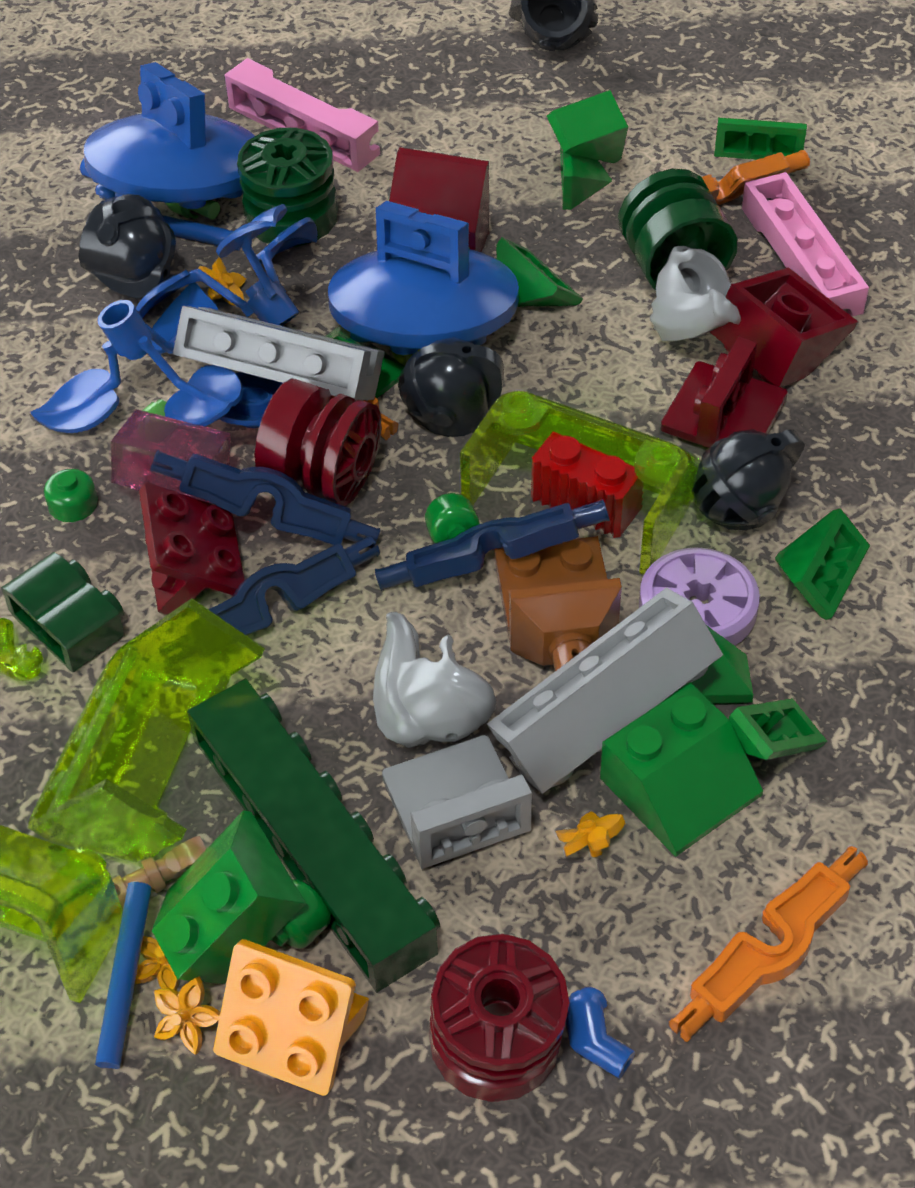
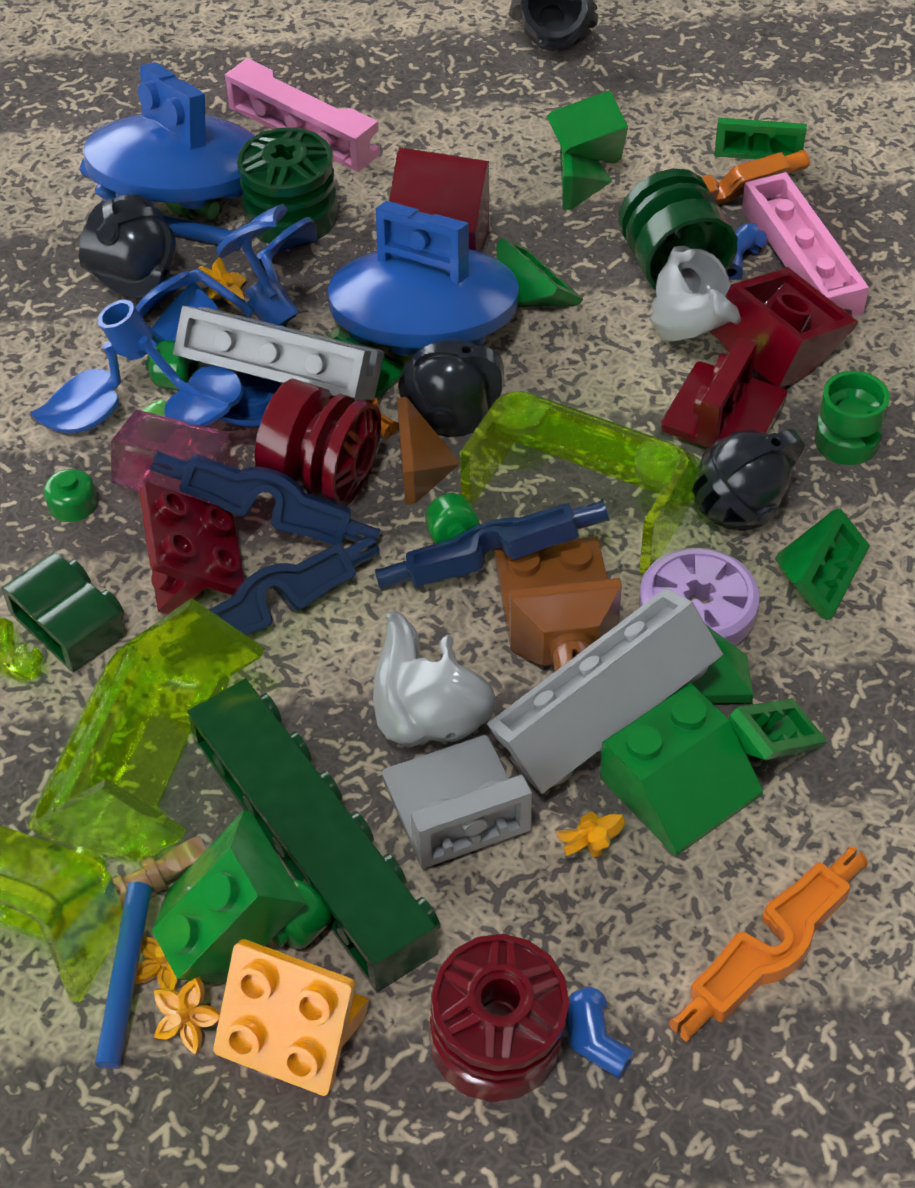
(182, 366): none -> green piece
(423, 453): none -> dark orange slope
(582, 475): red brick -> none
(748, 240): none -> blue arm
(851, 417): none -> green wheel

